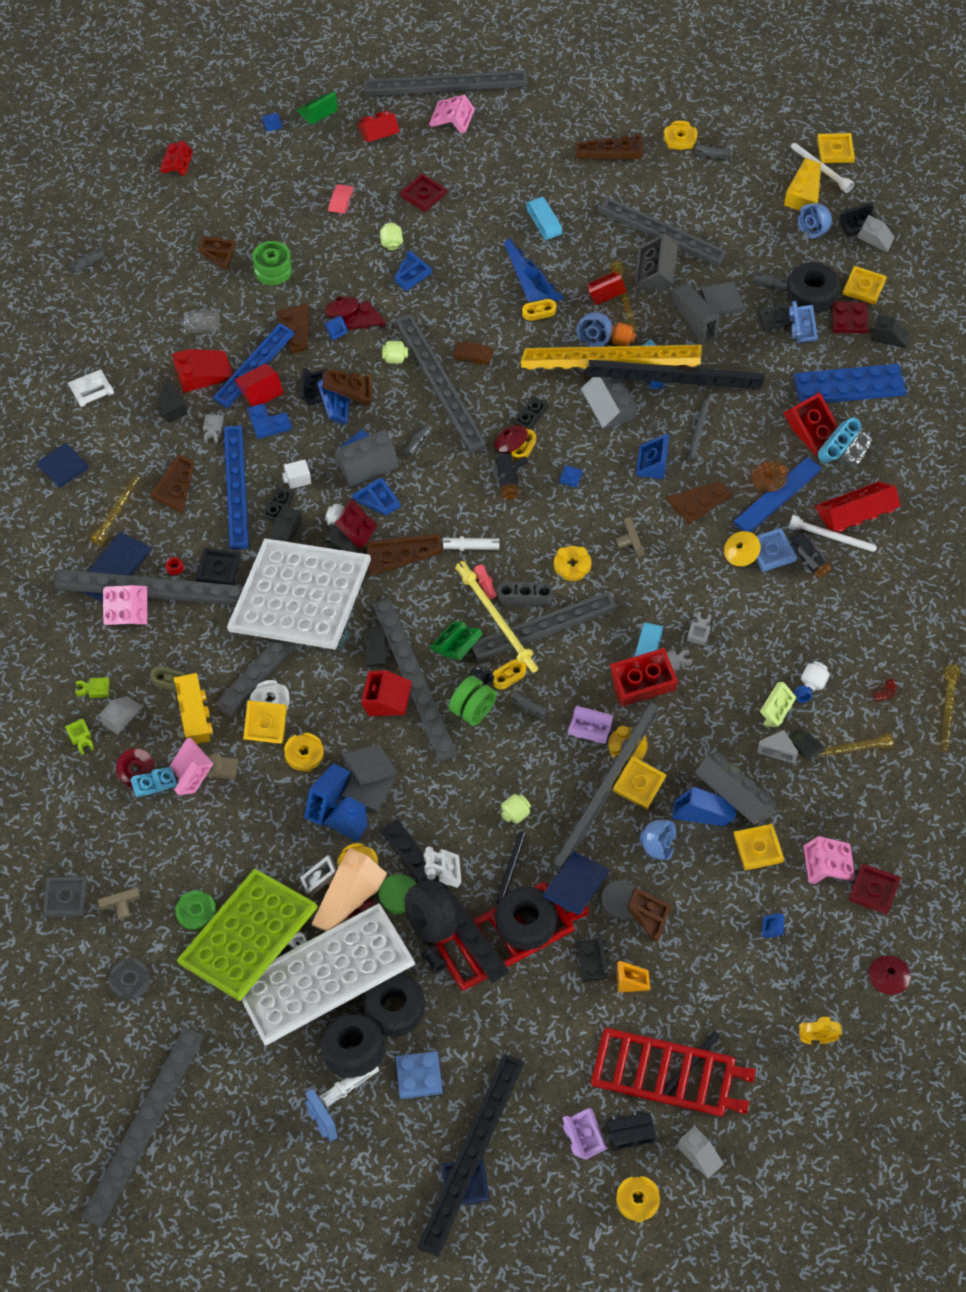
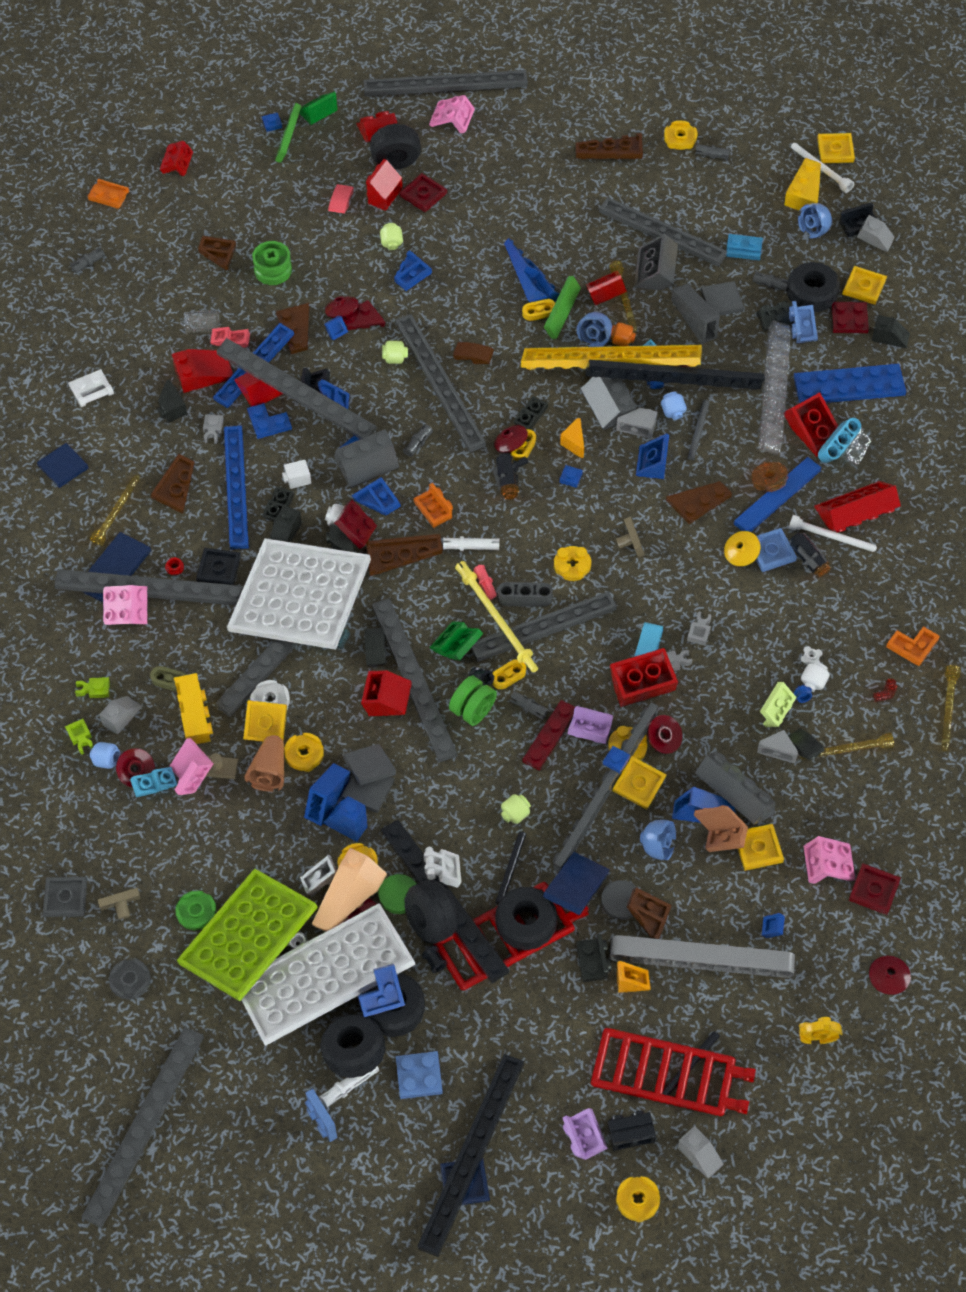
(104, 755): none -> light blue head
(108, 193): none -> orange plate
(240, 337): none -> coral slope
(267, 767): none -> nougat cone
(288, 133): none -> bright green tile
(295, 389): none -> dark grey plate
(349, 385): reddish brown wing -> none
(383, 185): none -> slope
(388, 993): none -> blue plate
(396, 144): none -> black tyre
(434, 506): none -> orange bracket
(544, 218): medium azure beam -> none
(549, 735): none -> dark red plate
(562, 307): none -> bright green tile
(573, 438): none -> light orange slope
(616, 759): none -> blue plate
(638, 422): none -> light grey slope
(671, 734): none -> dark red dish
(673, 405): none -> light blue head
(702, 956): none -> light grey beam
(724, 828): none -> nougat bracket
(744, 247): none -> dark azure plate
(775, 388): none -> clear beam
(807, 652): none -> white plate
(916, 649): none -> orange plate

